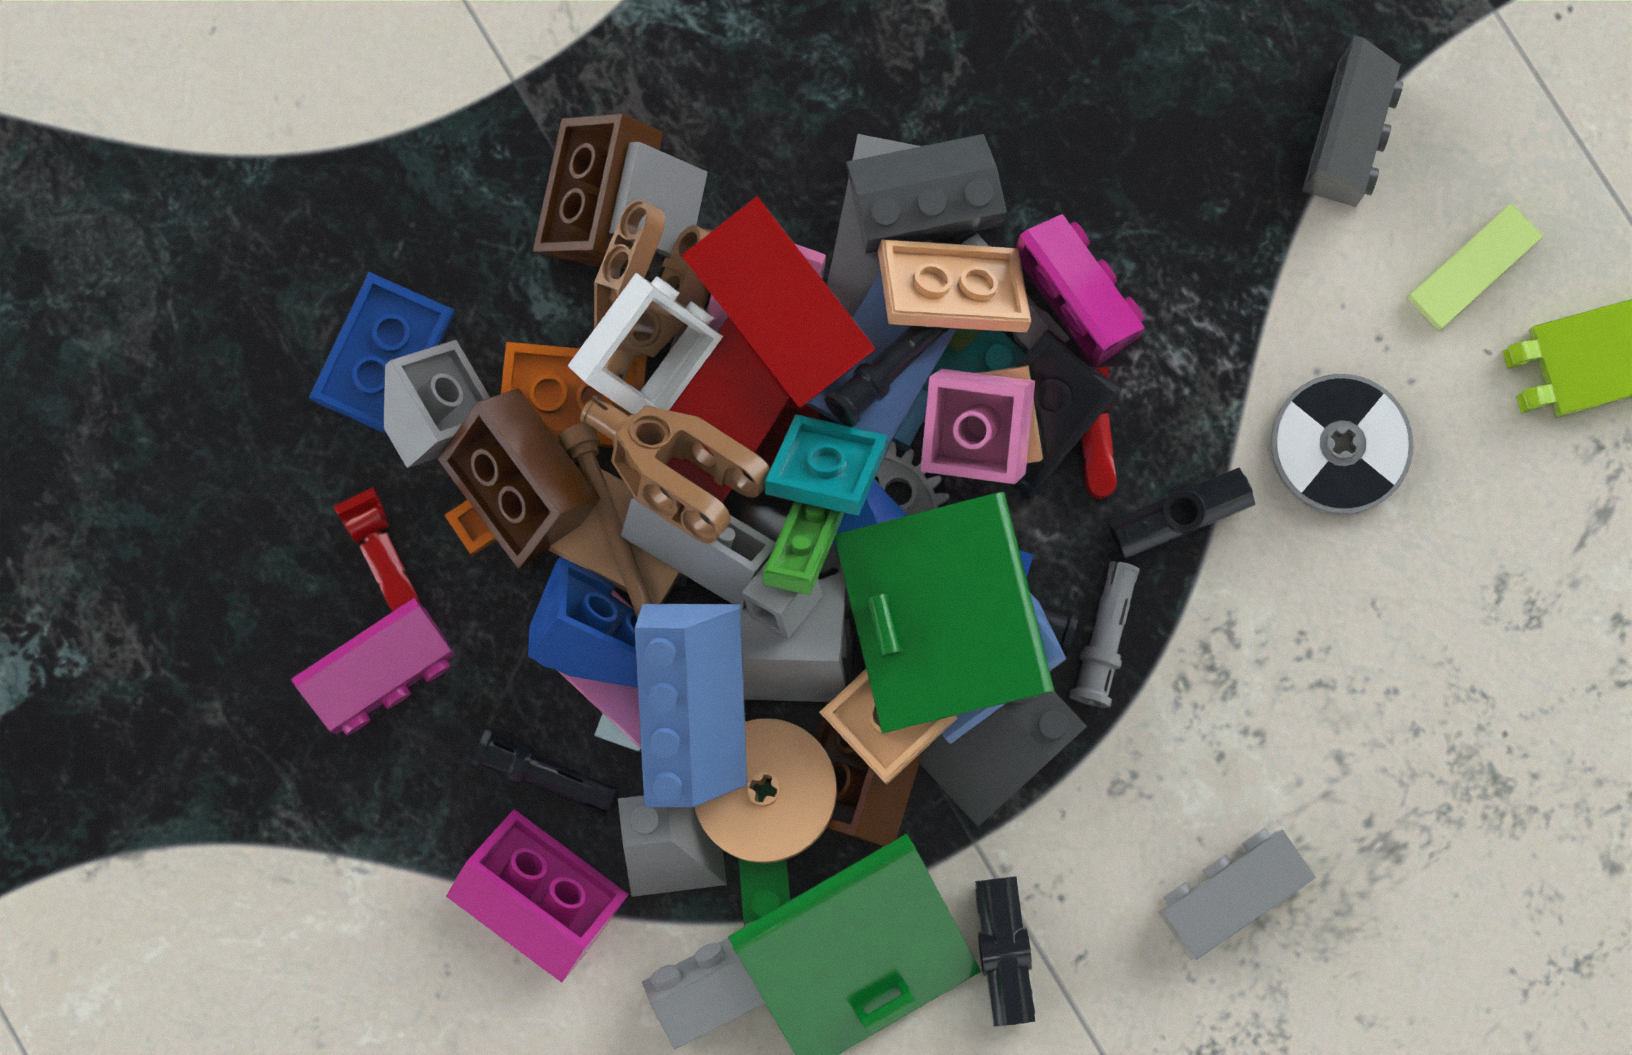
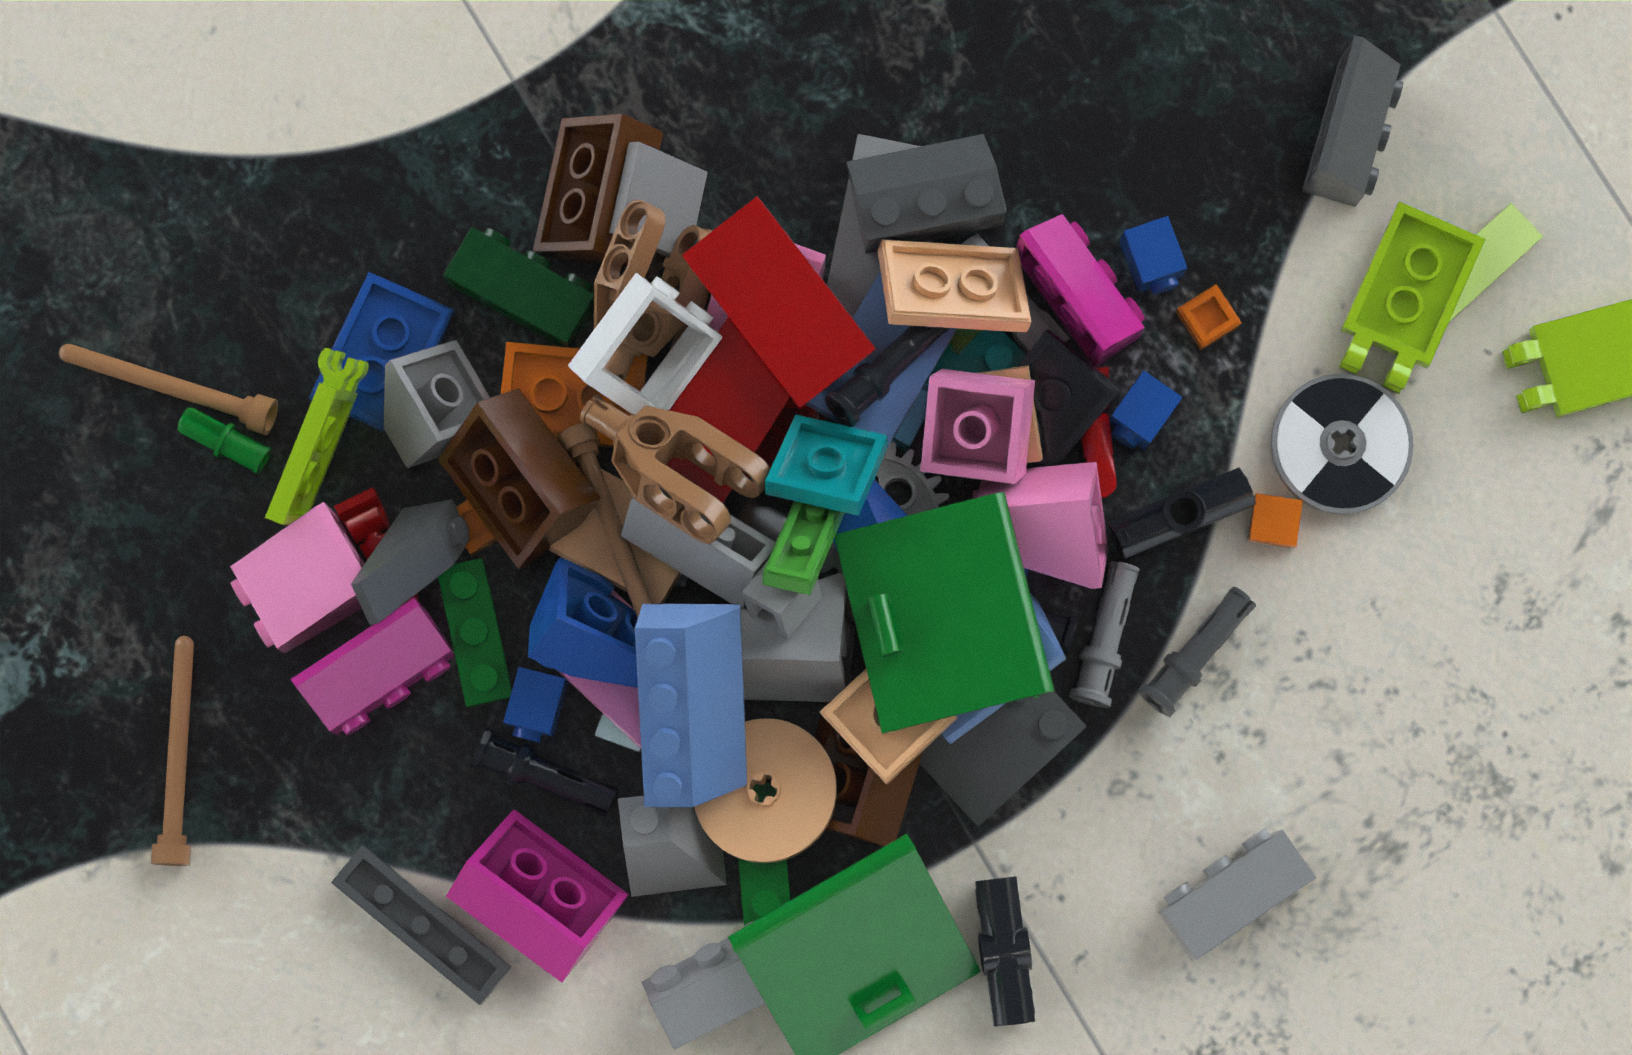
(171, 845): none -> medium nougat piece
(224, 440): none -> green axle
(255, 412): none -> medium nougat piece
(300, 579): none -> bright pink slope
(317, 437): none -> lime tile
(409, 557): none -> dark grey slope
(421, 925): none -> dark grey plate
(475, 633): none -> green plate
(521, 287): none -> dark green brick
(535, 704): none -> blue brick
(1058, 521): none -> bright pink slope
(1143, 412): none -> blue brick
(1153, 256): none -> blue brick
(1184, 667): none -> dark grey pin
(1208, 317): none -> orange tile
(1275, 521): none -> orange tile
(1409, 292): none -> lime tile

